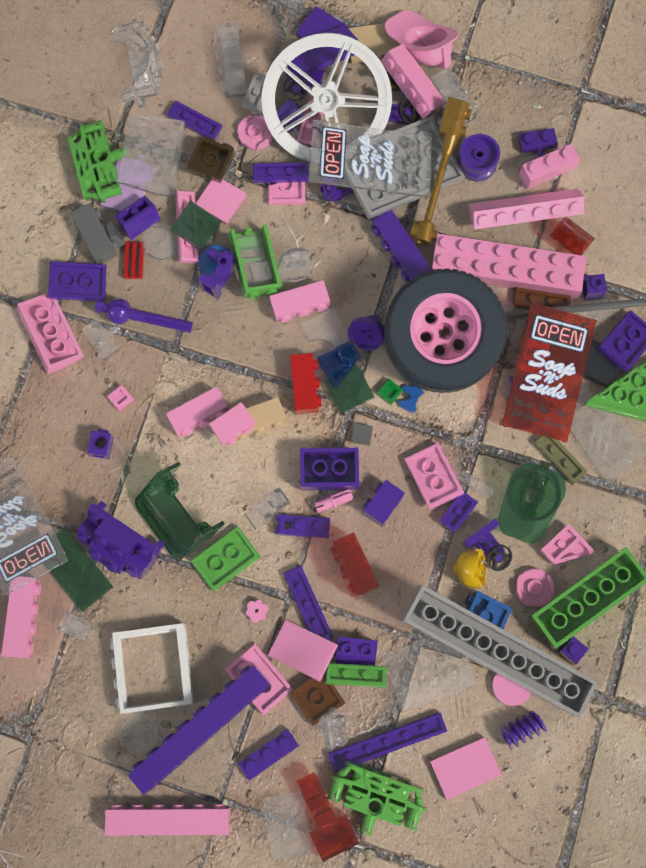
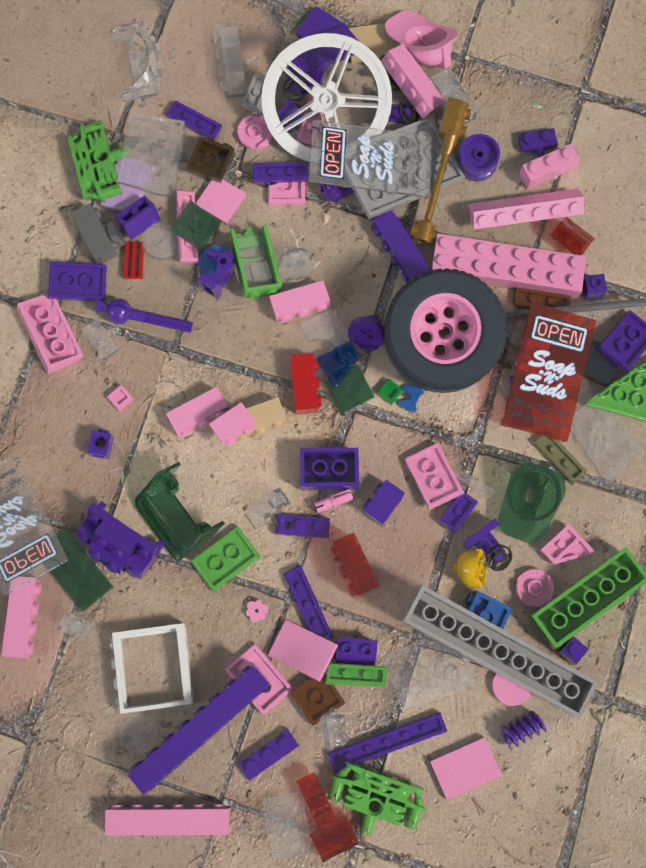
(361, 434): dark grey tile -> none

